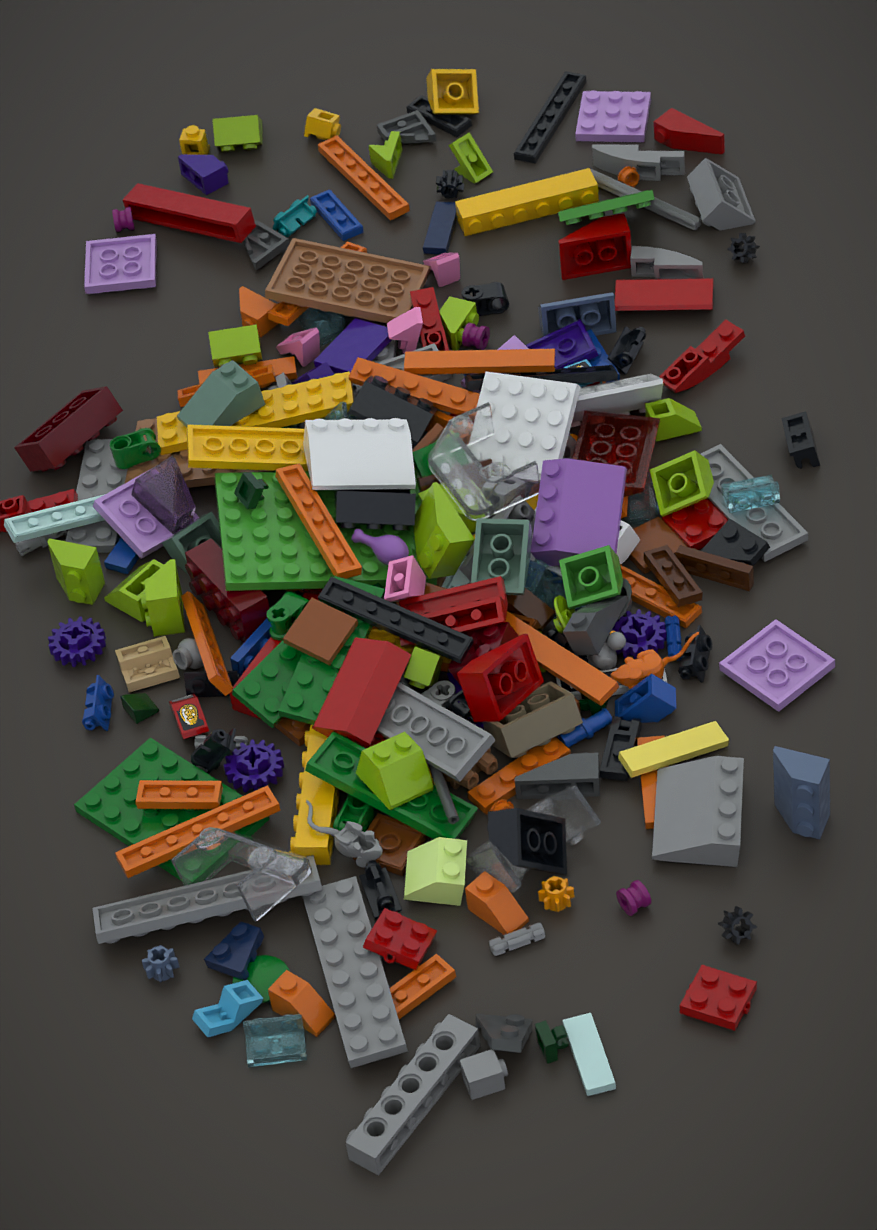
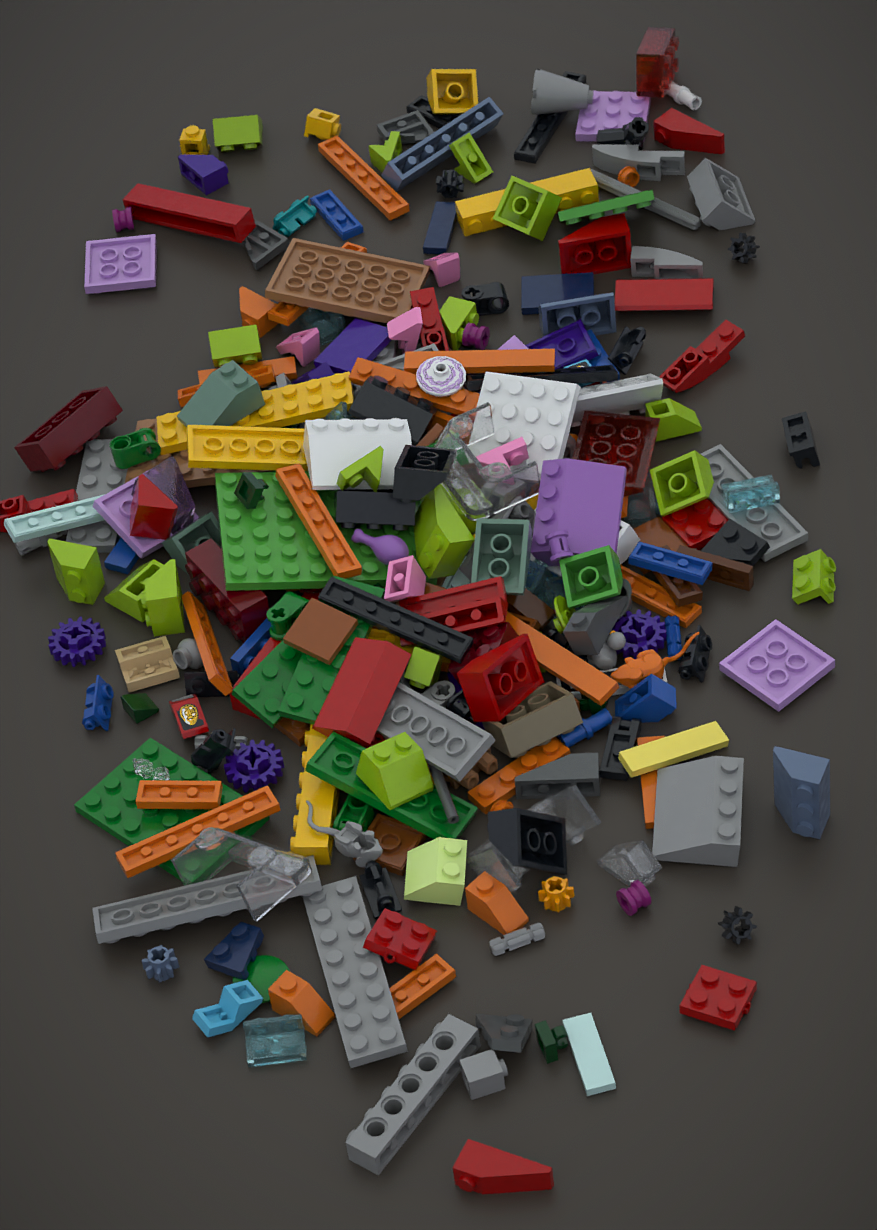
(146, 770): none -> clear piece
(151, 511): none -> red slope
(366, 468): none -> lime slope
(421, 471): none -> black slope
(435, 147): none -> sand blue brick
(441, 383): none -> dish
(496, 1171): none -> red slope
(510, 454): none -> bright pink slope
(527, 208): none -> lime slope
(554, 288): none -> dark blue tile
(558, 94): none -> light grey cone
(558, 545): none -> medium lavender bush
(629, 134): none -> black piece
(630, 863): none -> clear slope
(656, 62): none -> clear red brick
(670, 563): none -> blue tile
(683, 96): none -> white pin
(813, 577): none -> lime bracket

